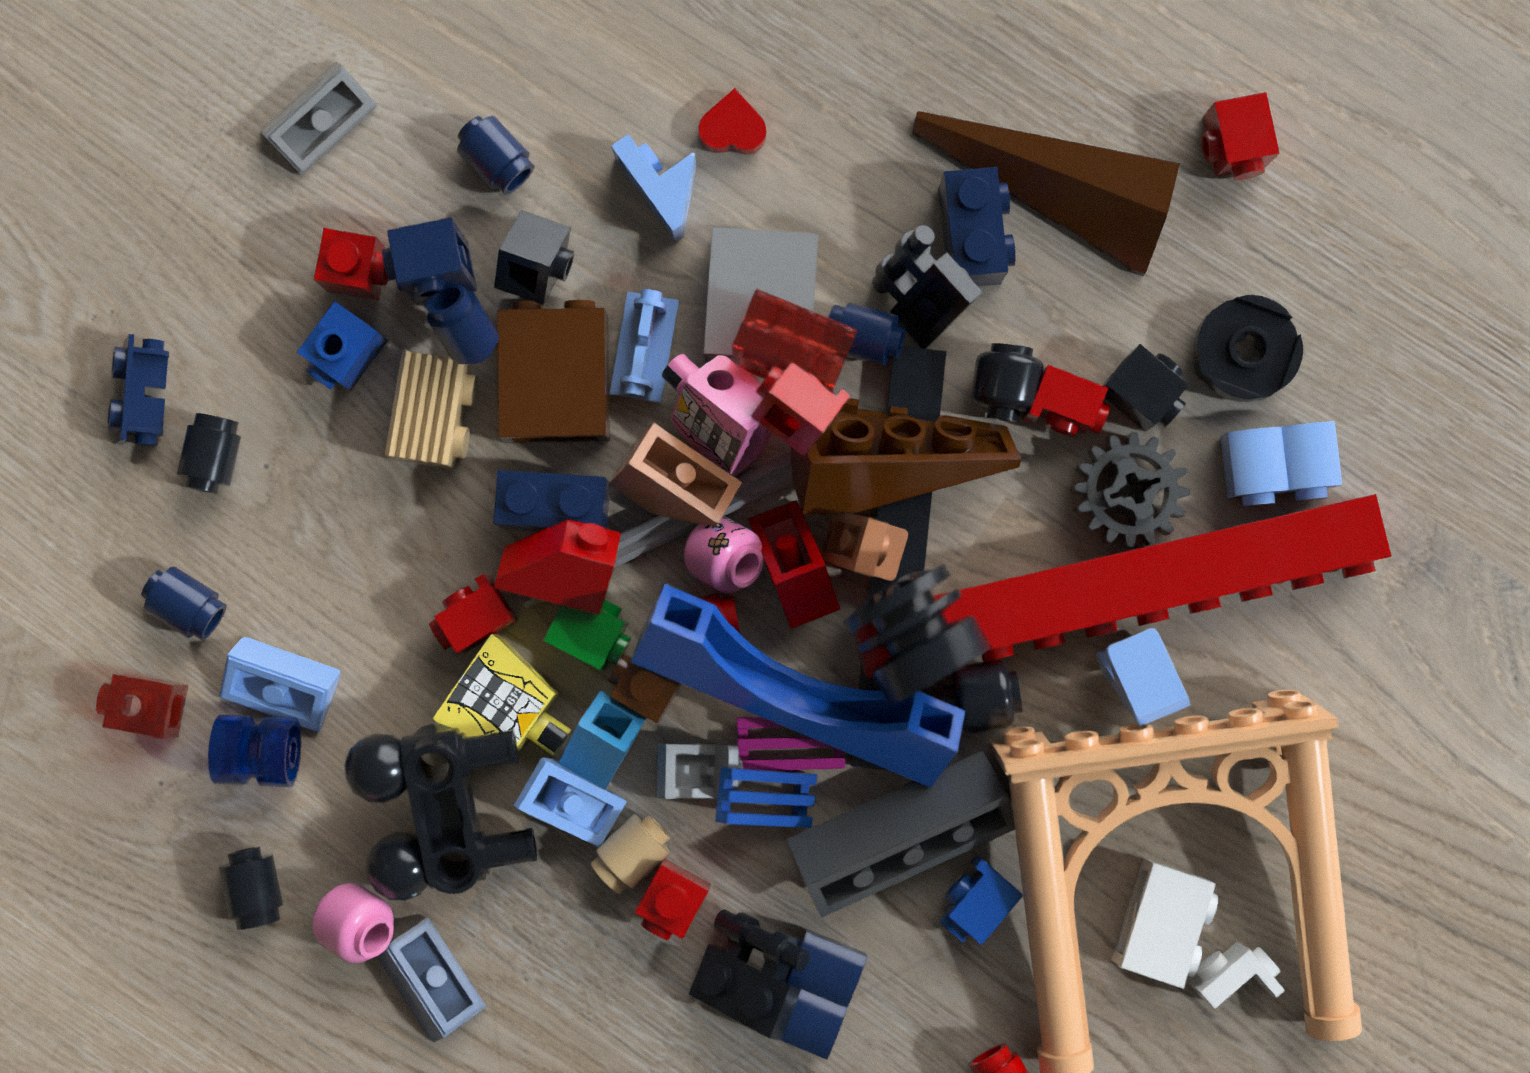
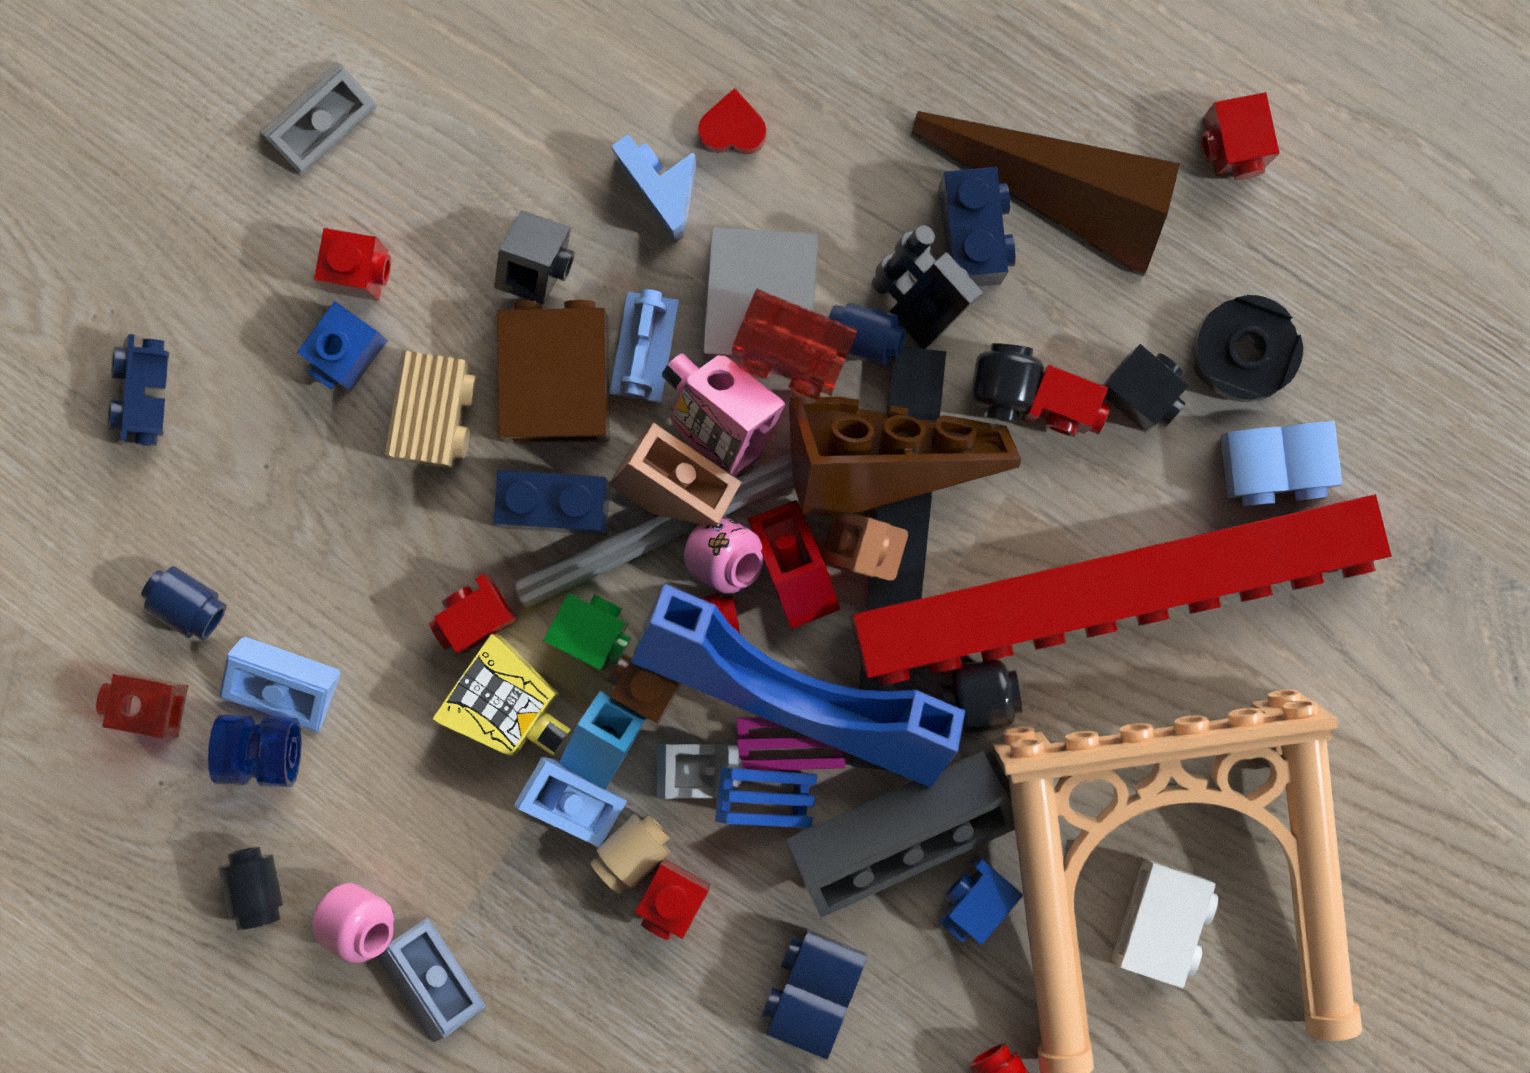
(209, 453): black brick -> none
(428, 258): dark blue brick -> none
(441, 806): black piece -> none
(461, 324): dark blue brick -> none
(494, 154): dark blue brick -> none
(562, 565): red slope -> none
(743, 989): black plate -> none
(796, 406): brick -> none
(916, 634): black wheel -> none
(1124, 470): dark grey gear -> none
(1143, 676): light blue slope -> none
(1225, 973): white bracket -> none

